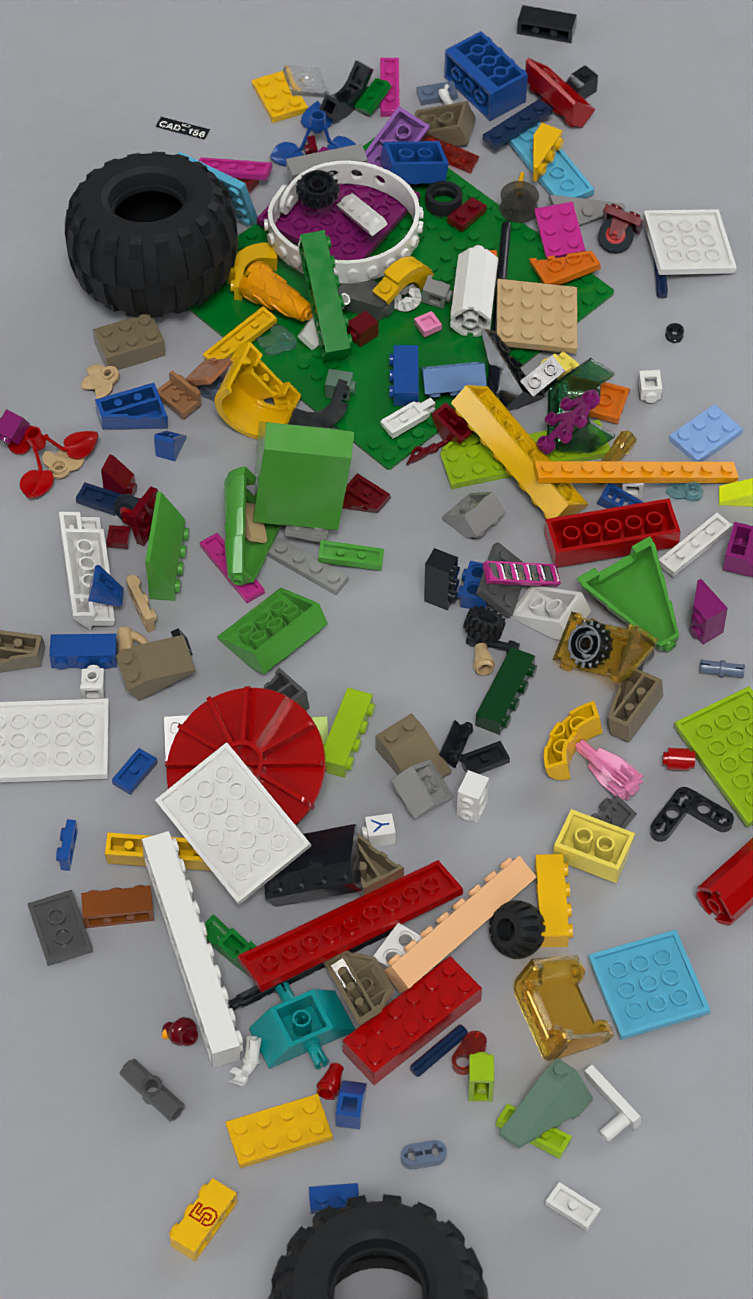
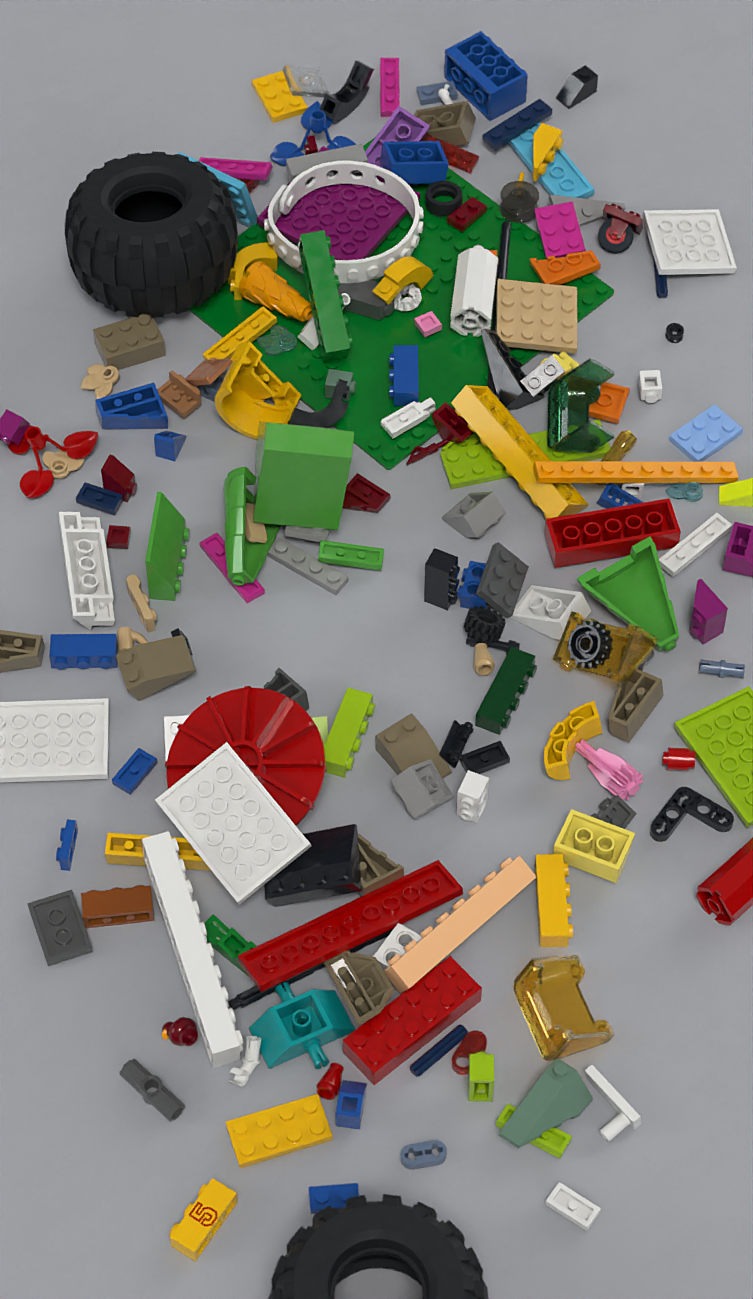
(93, 683): white brick -> none
(105, 588): blue slope -> none
(137, 513): dark red plate -> none
(182, 128): black sticker -> none
(273, 629): bright green slope -> none
(317, 189): black gear -> none
(362, 214): white plate -> none
(363, 328): dark red brick -> none
(373, 96): green plate -> none
(379, 830): white brick -> none
(436, 293): light grey brick -> none
(452, 377): medium blue slope -> none
(517, 929): black wheel -> none
(521, 573): tile -> none
(546, 24): black brick -> none
(558, 94): red slope -> none
(568, 420): magenta plant -> none
(648, 984): medium azure plate -> none

